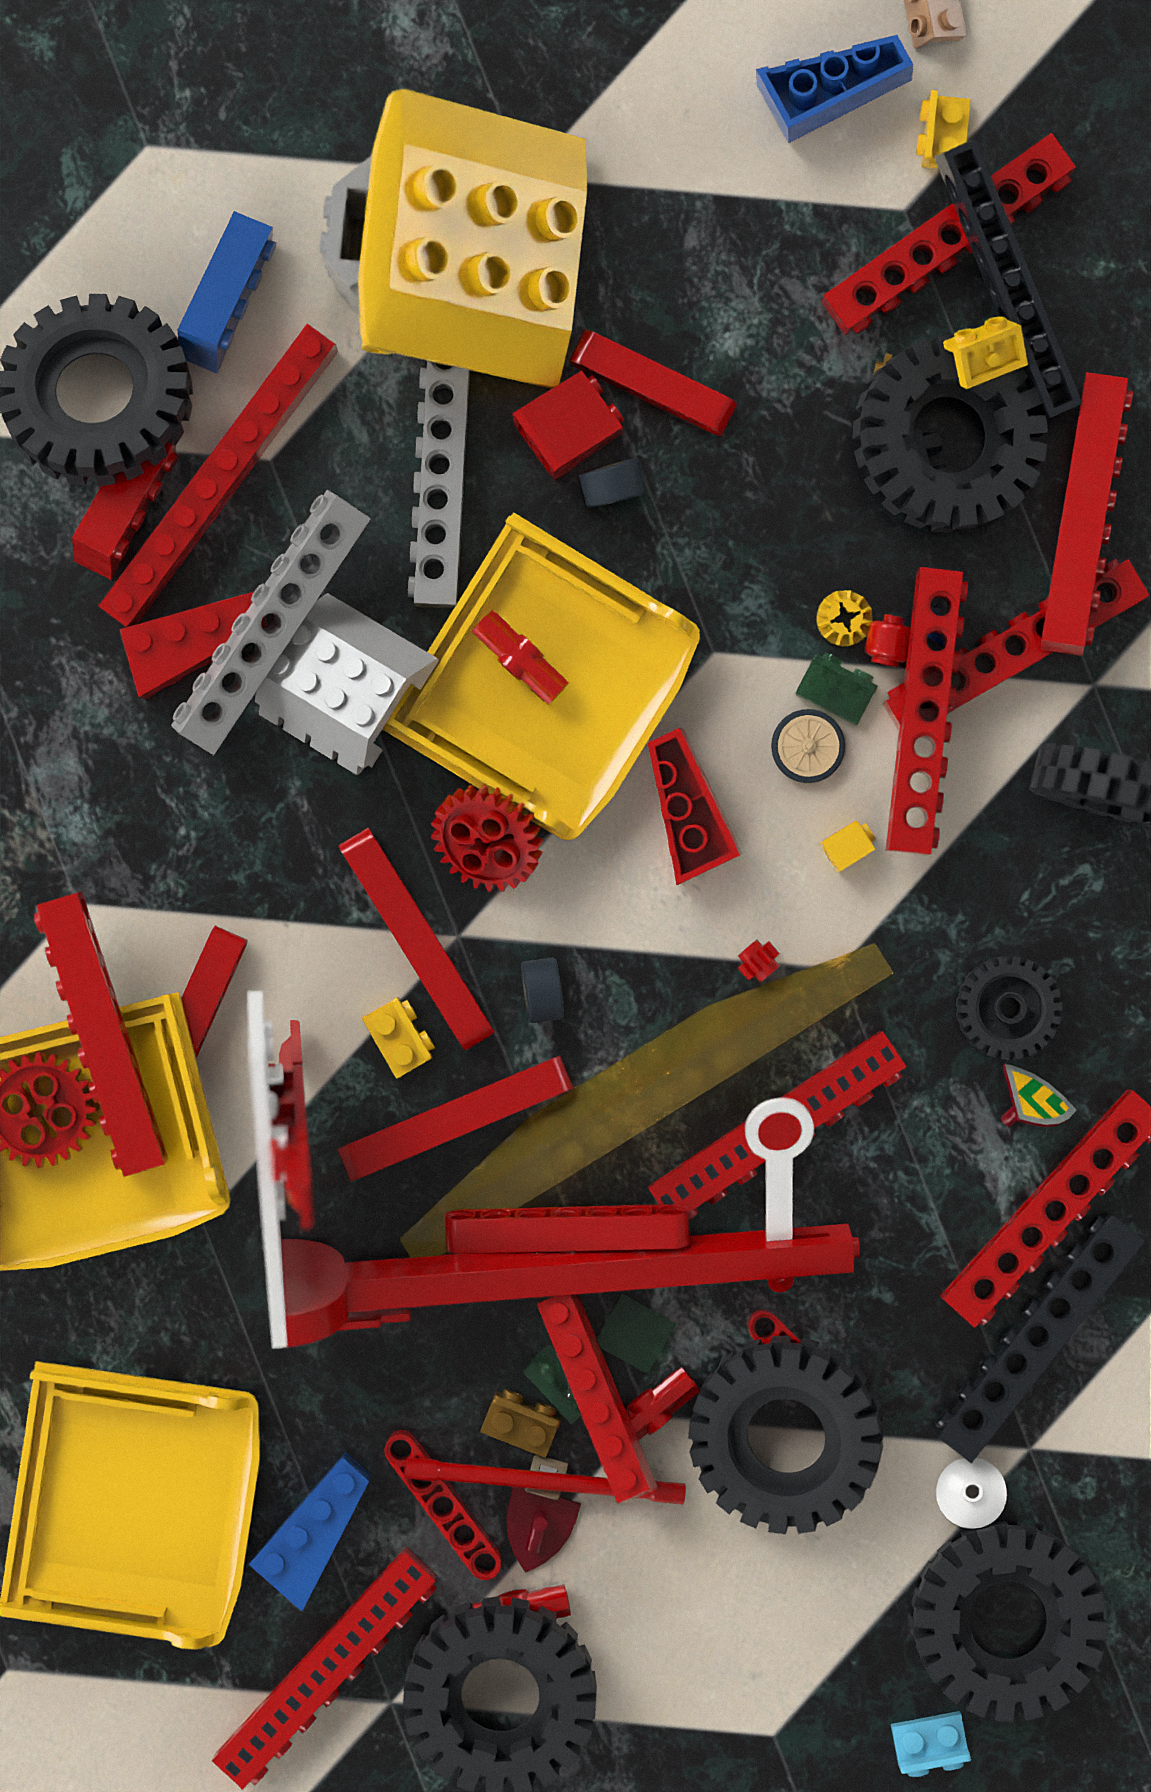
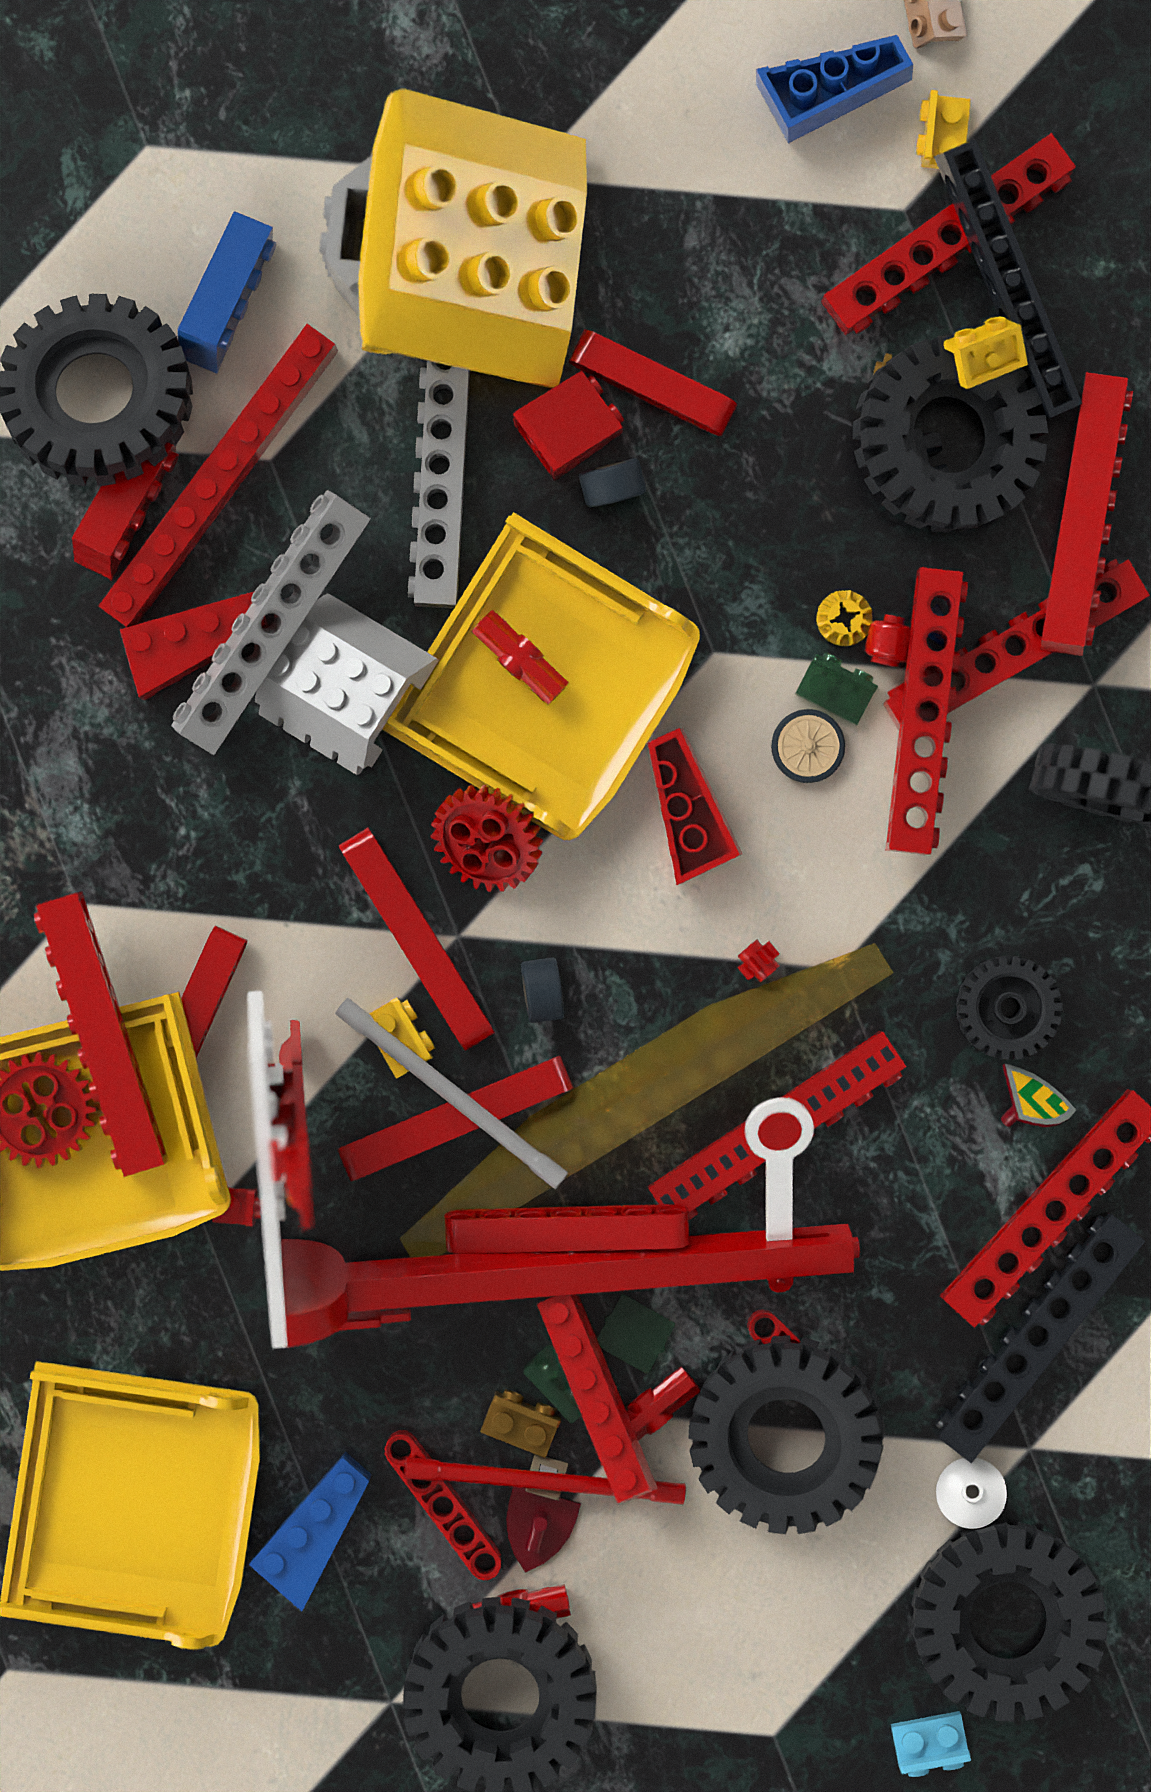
(243, 1207): none -> red bracket
(325, 1668): red brick -> none
(365, 1024): none -> light grey piece
(848, 845): yellow brick -> none

